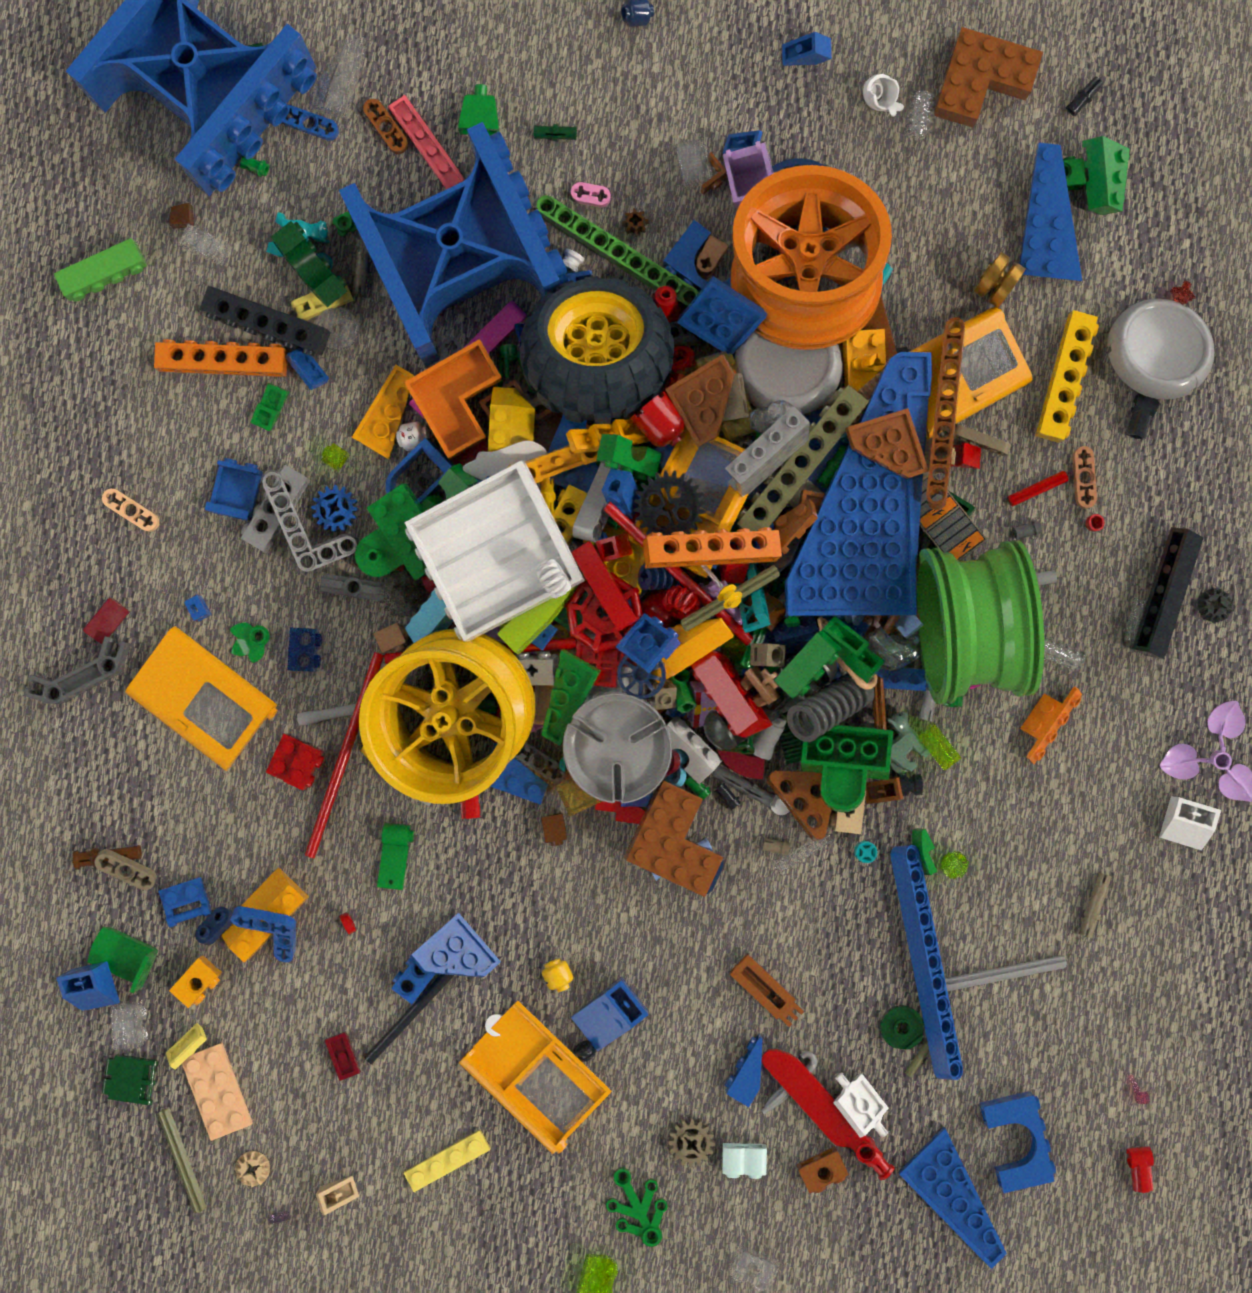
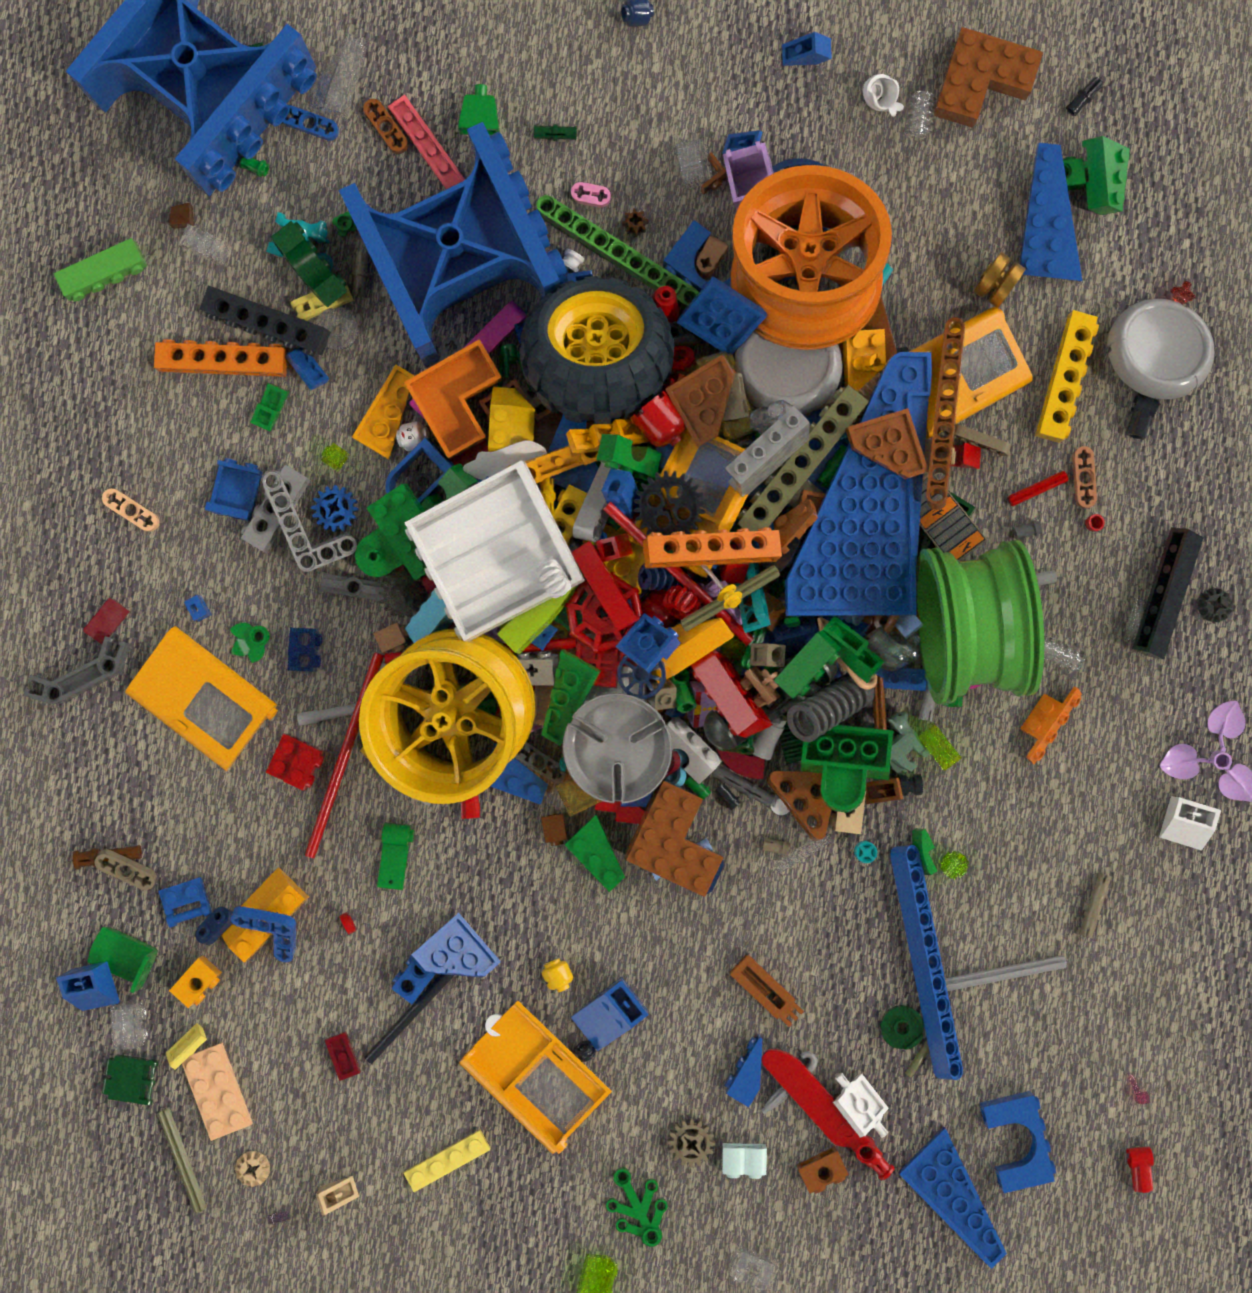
(595, 852): none -> green wedge

